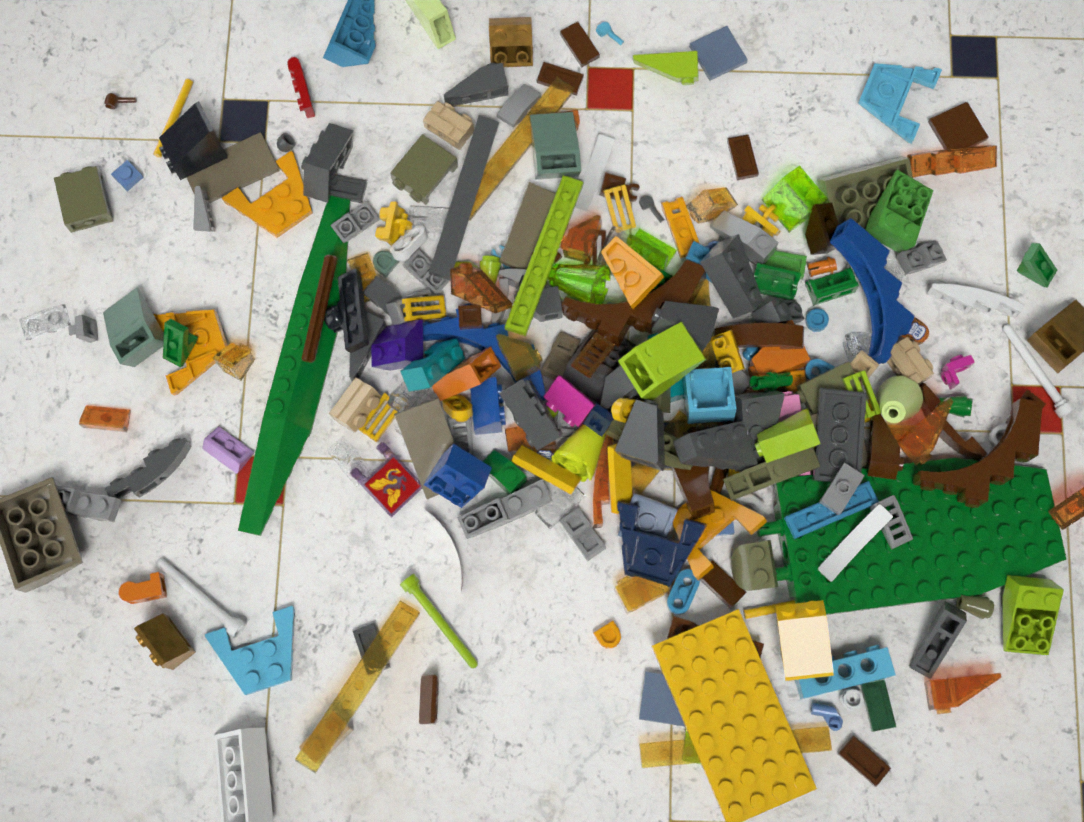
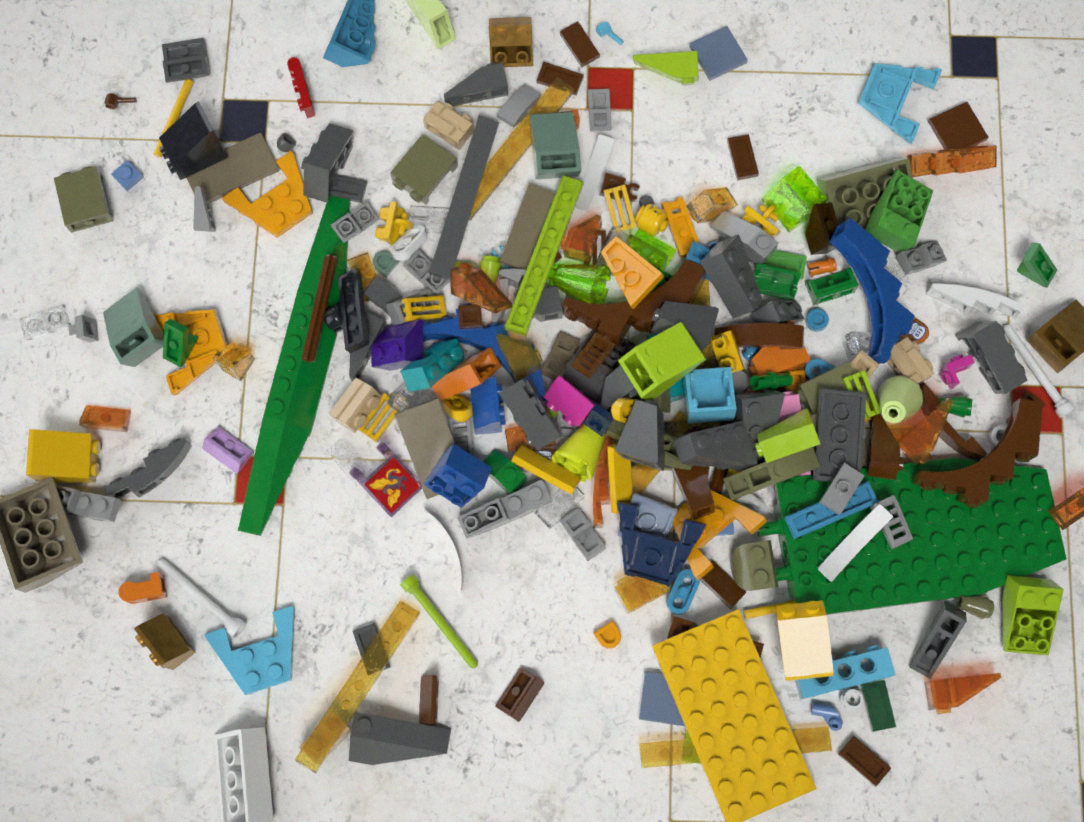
(62, 455): none -> yellow slope
(185, 60): none -> dark grey slope
(387, 740): none -> dark grey wedge
(520, 694): none -> reddish brown slope
(599, 110): none -> light grey slope
(652, 219): none -> yellow head
(995, 356): none -> dark grey wedge

